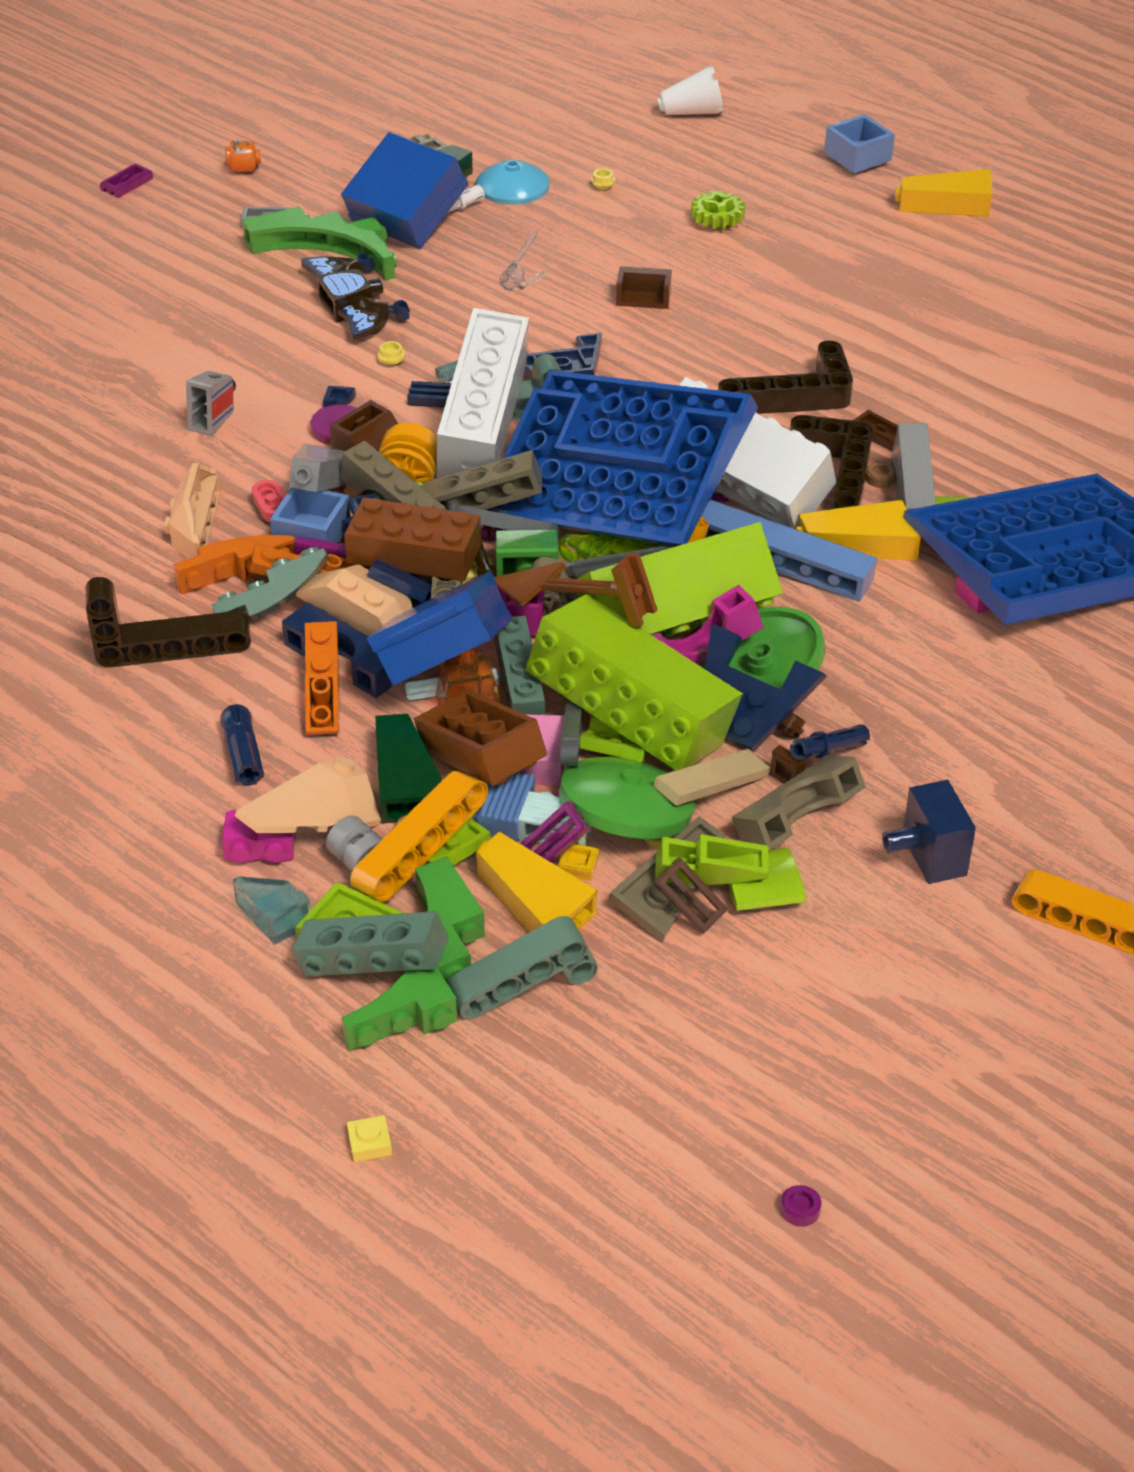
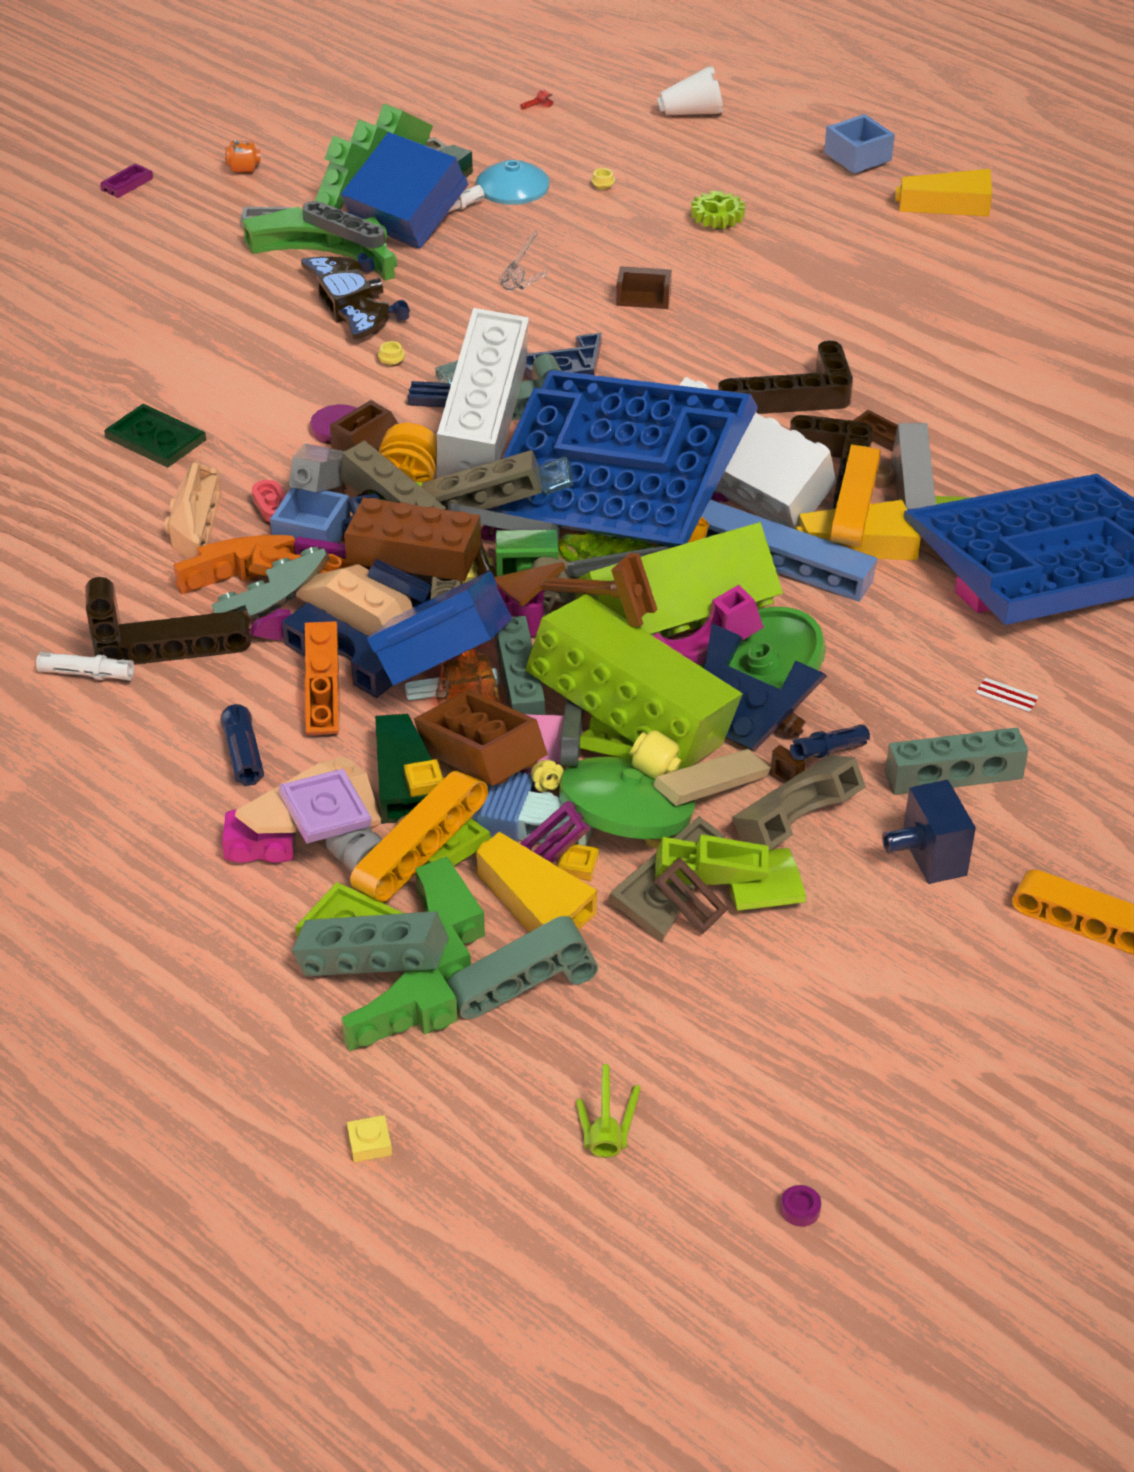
(97, 667): none -> white pin
(155, 435): none -> dark green tile
(209, 401): light grey torso -> none
(271, 625): none -> magenta tile
(271, 905): clear light blue slope -> none
(325, 805): none -> lavender tile
(339, 395): dark blue tile -> none
(343, 224): none -> dark grey beam
(348, 157): none -> bright green arch
(422, 777): none -> yellow tile
(541, 98): none -> clear red hand
(542, 770): none -> light yellow plate
(556, 475): none -> clear light blue tile
(605, 1136): none -> lime plant
(655, 754): none -> light yellow head
(855, 495): none -> light orange beam
(957, 758): none -> sand green brick
(1007, 694): none -> sticker

